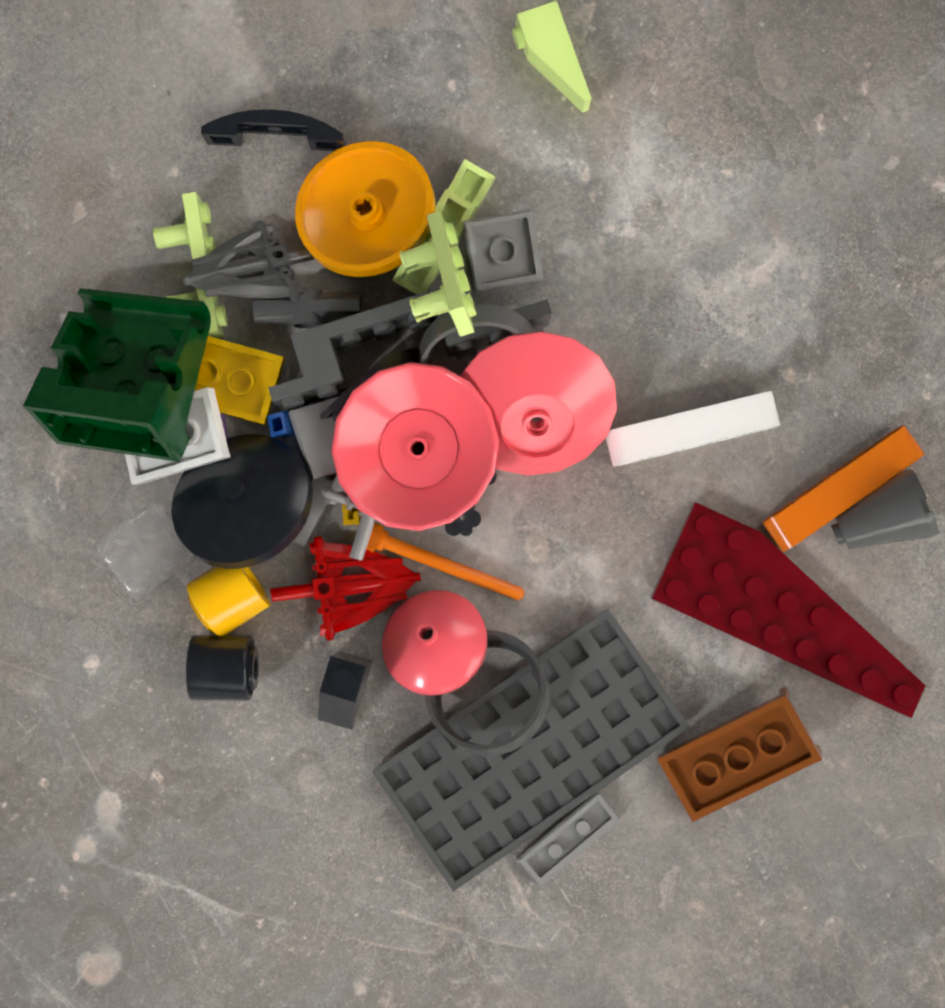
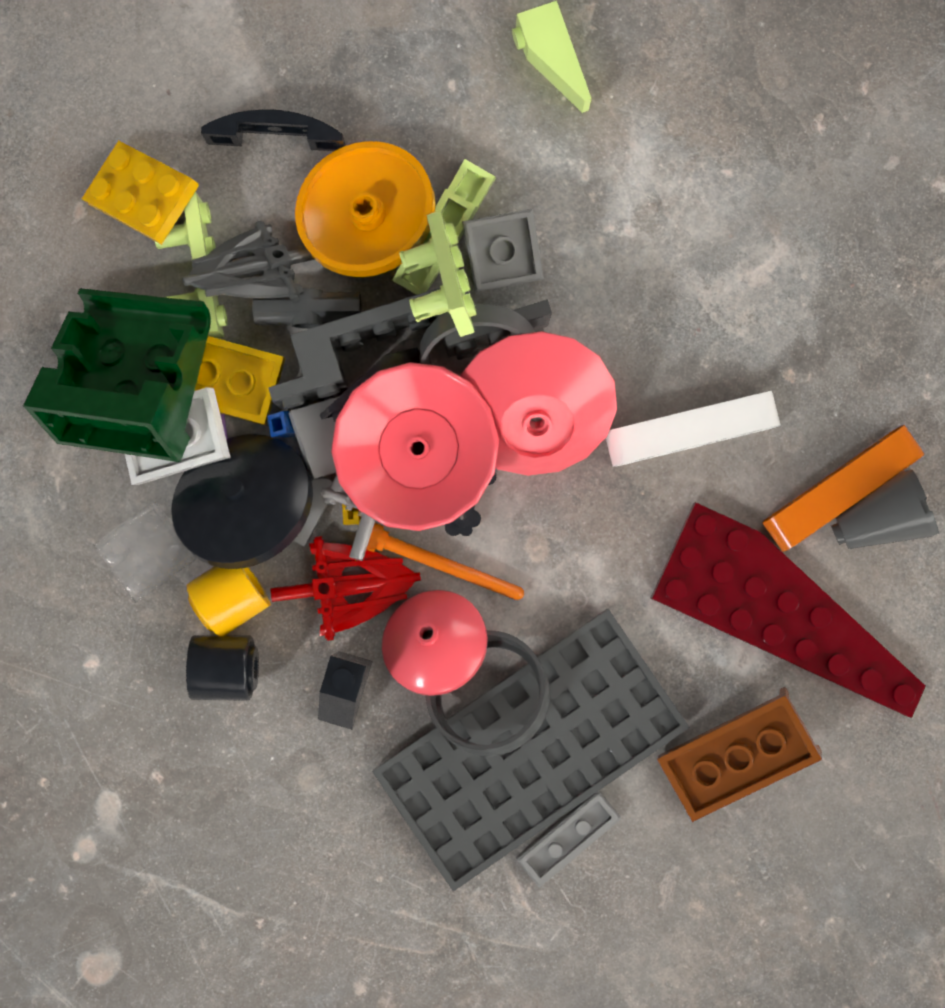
(140, 192): none -> yellow plate

